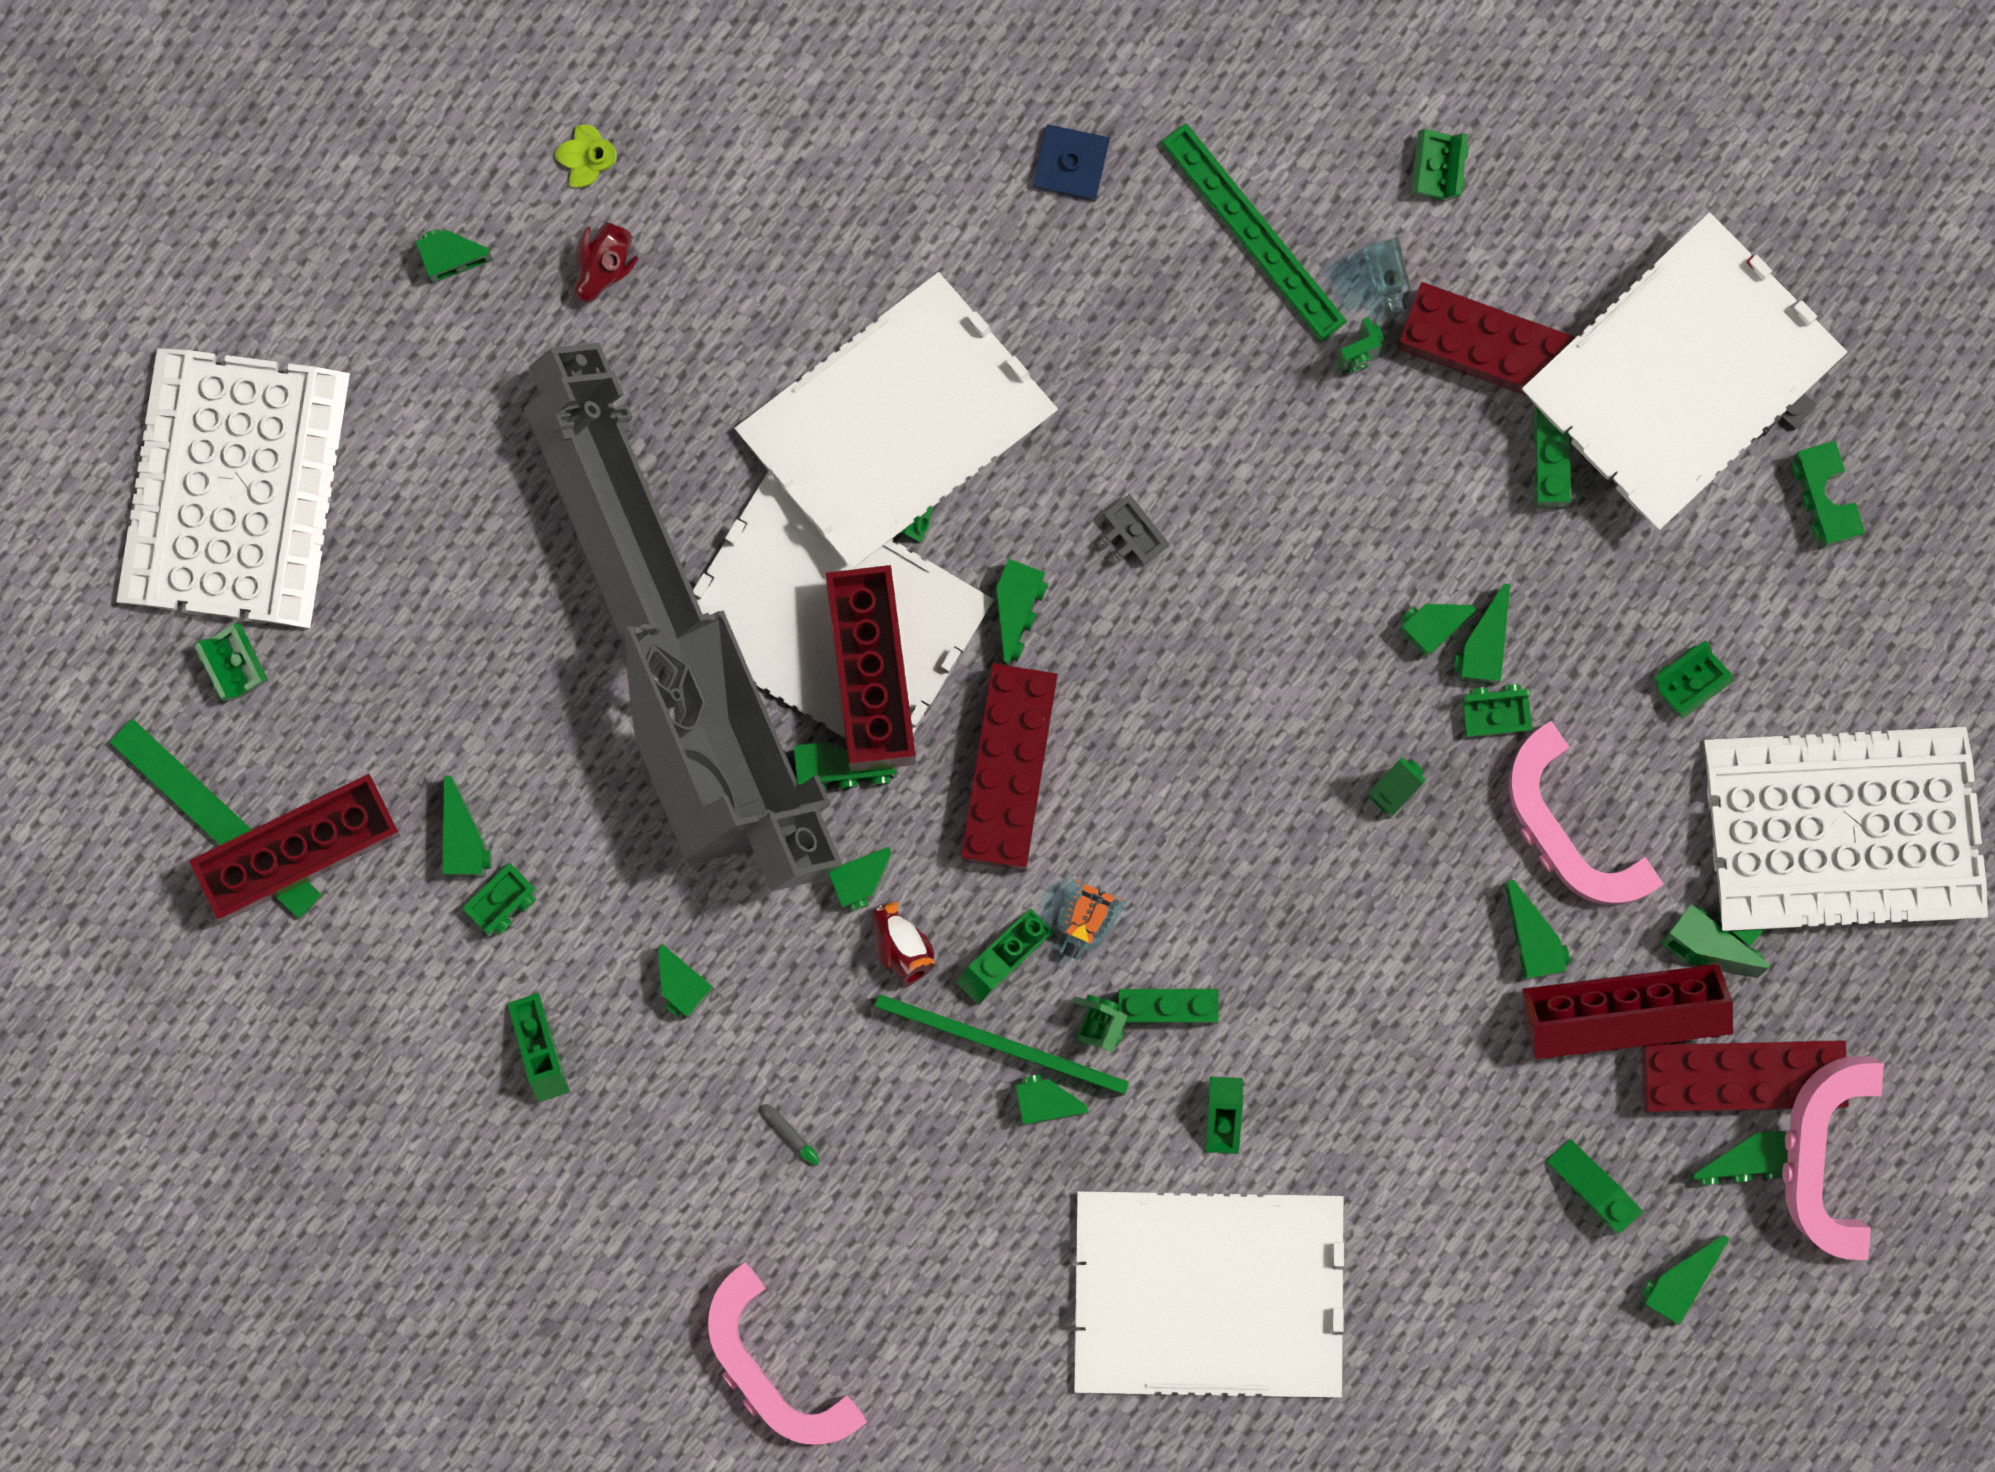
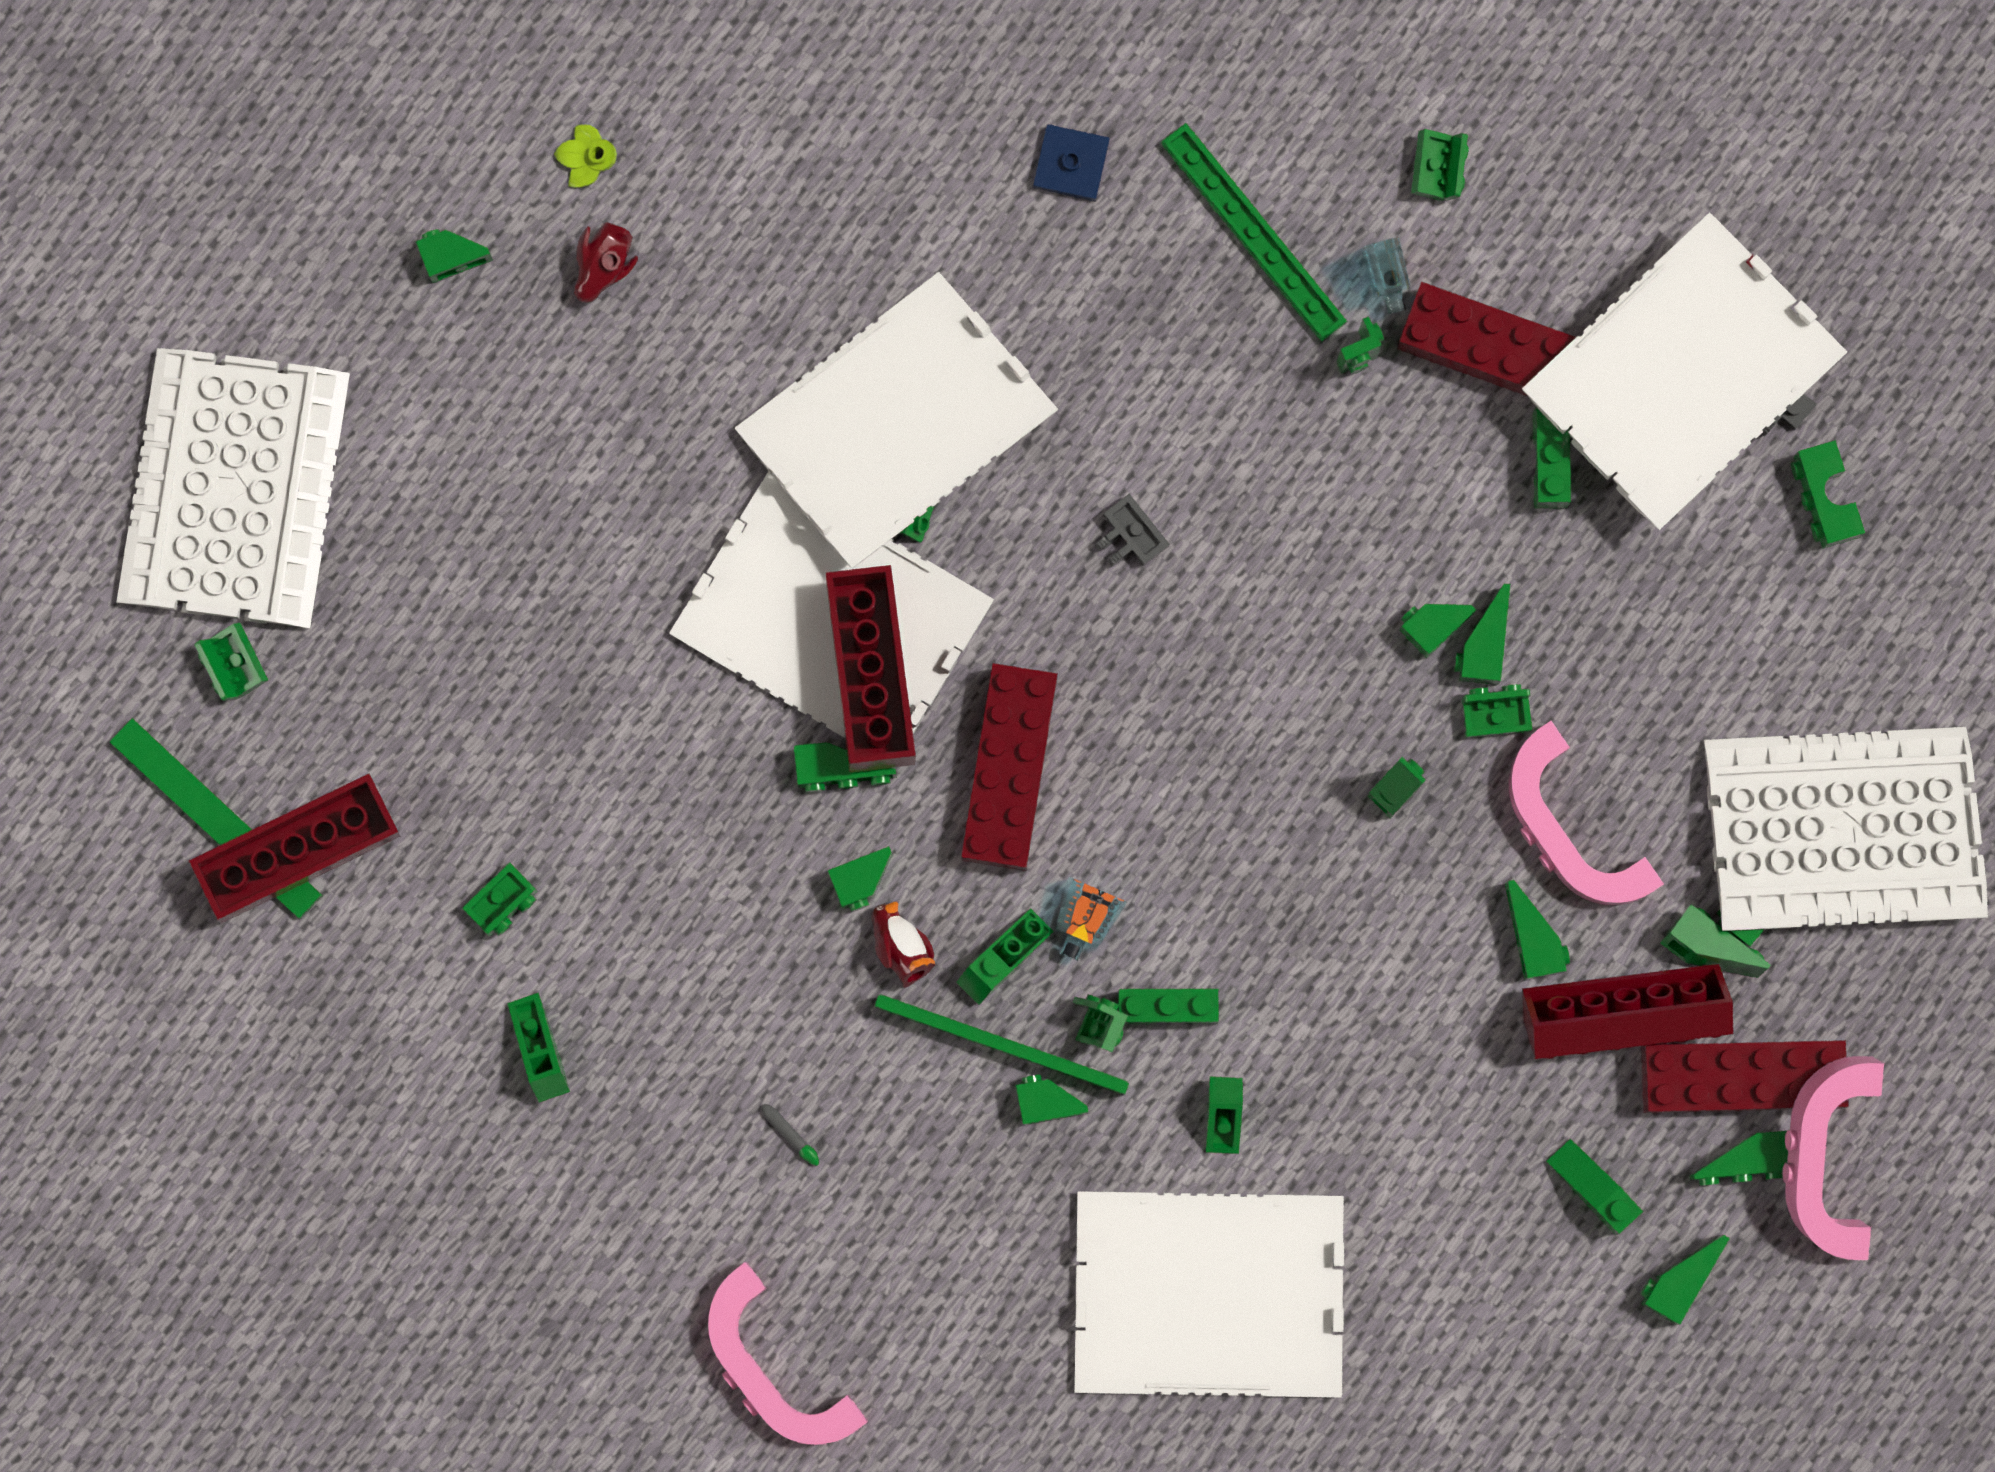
(462, 841): green slope -> none
(681, 984): green slope -> none
(722, 760): dark grey piece -> none
(1016, 596): green slope -> none
(1692, 679): green bracket -> none

